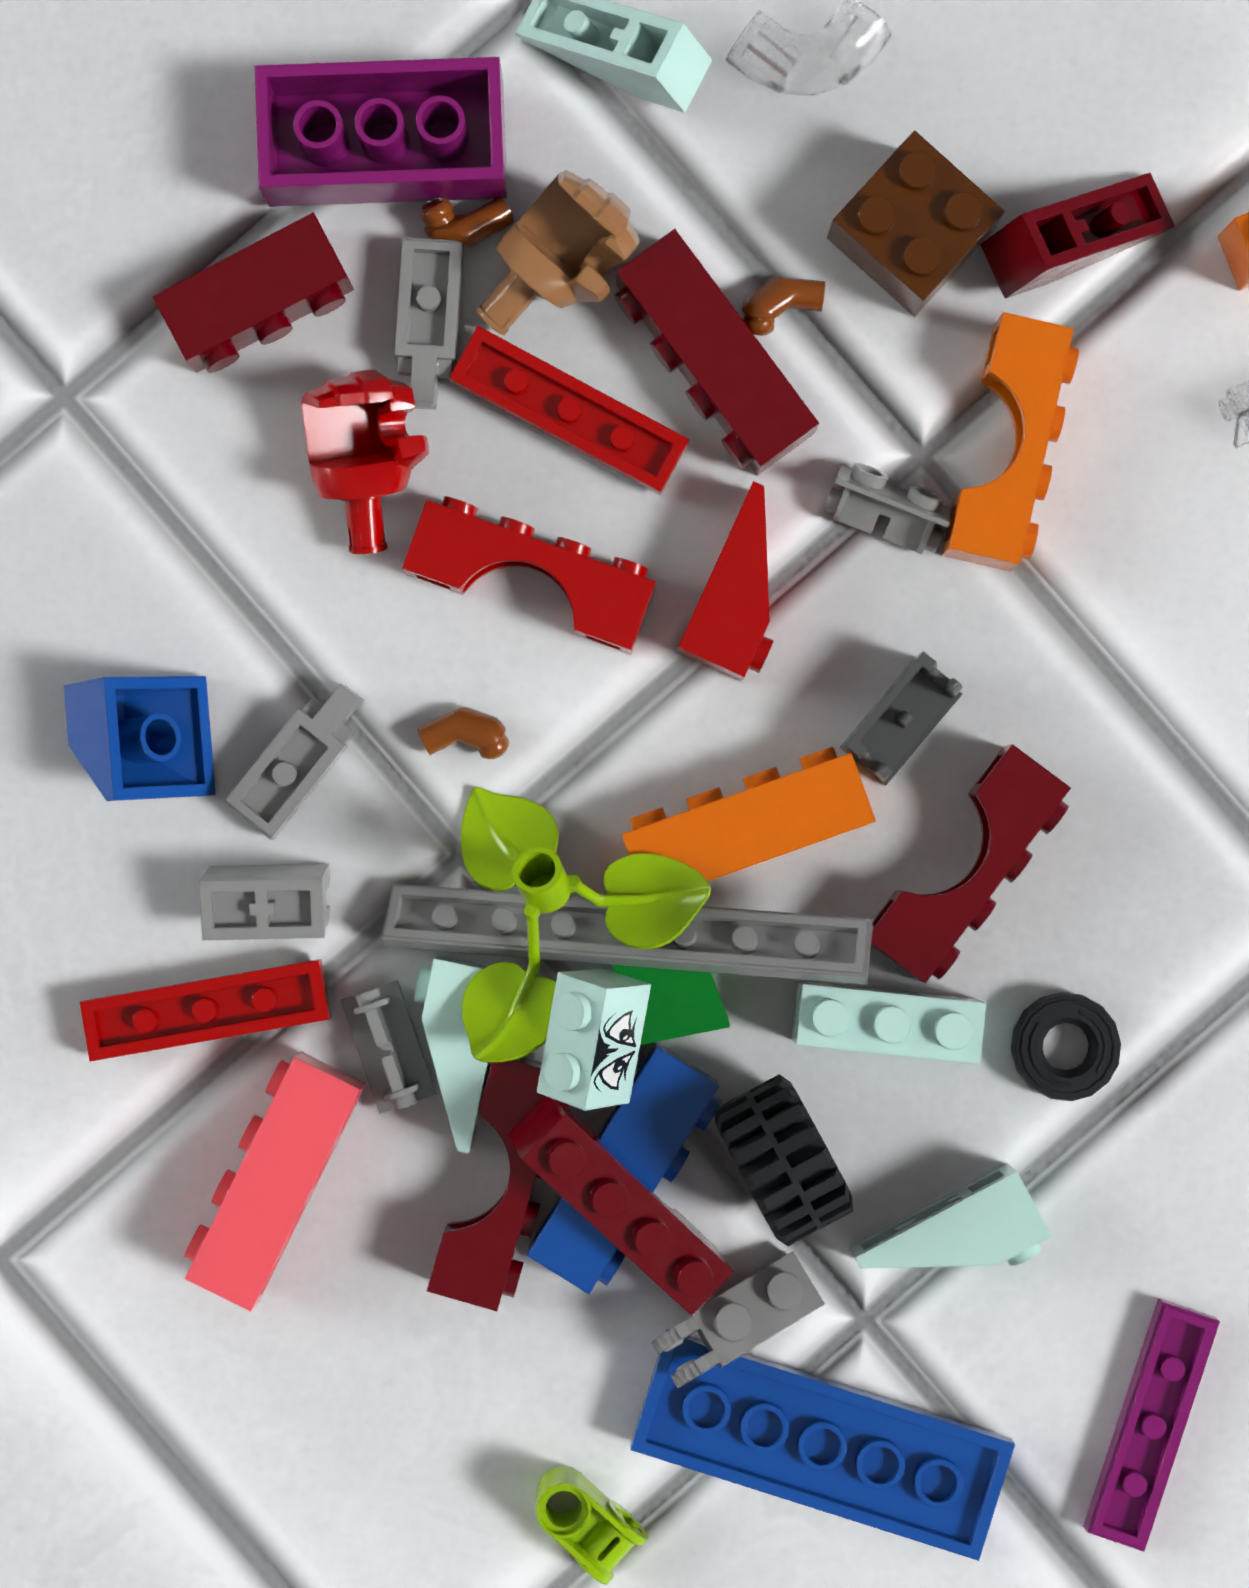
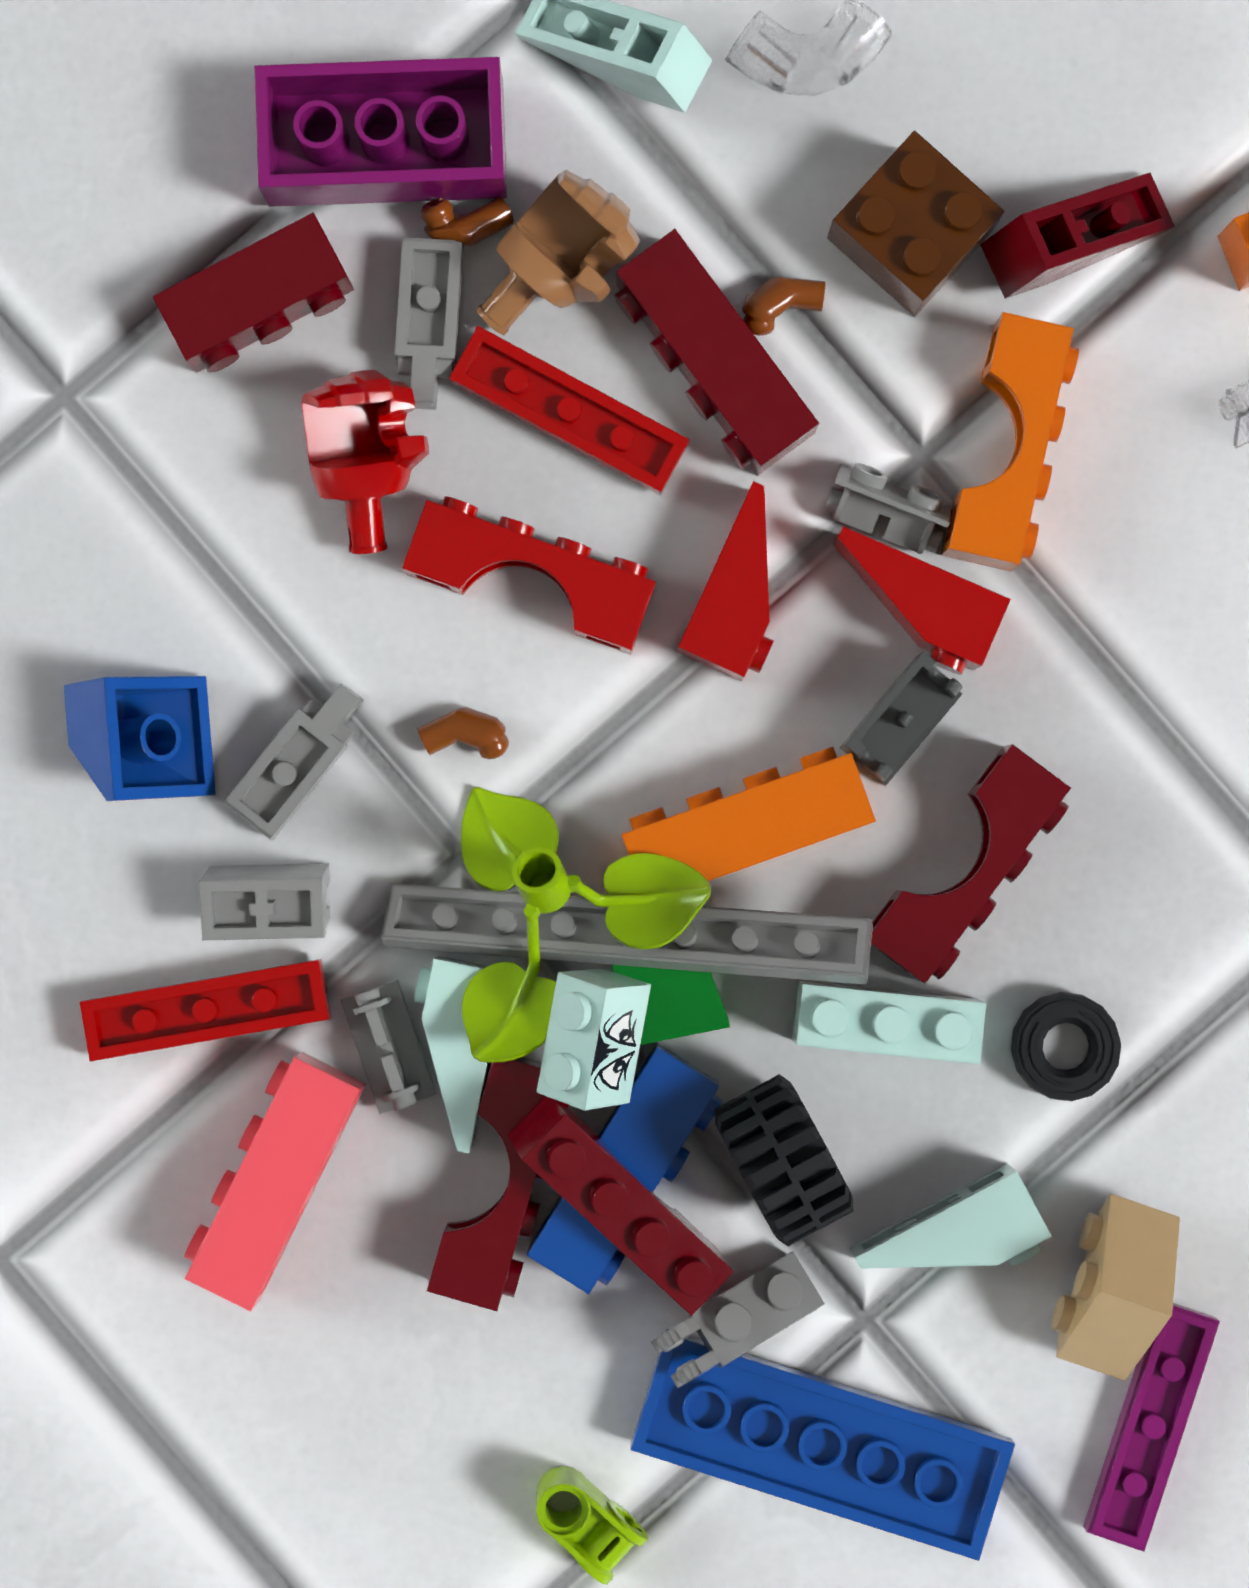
(932, 605): none -> red slope
(1120, 1289): none -> tan brick

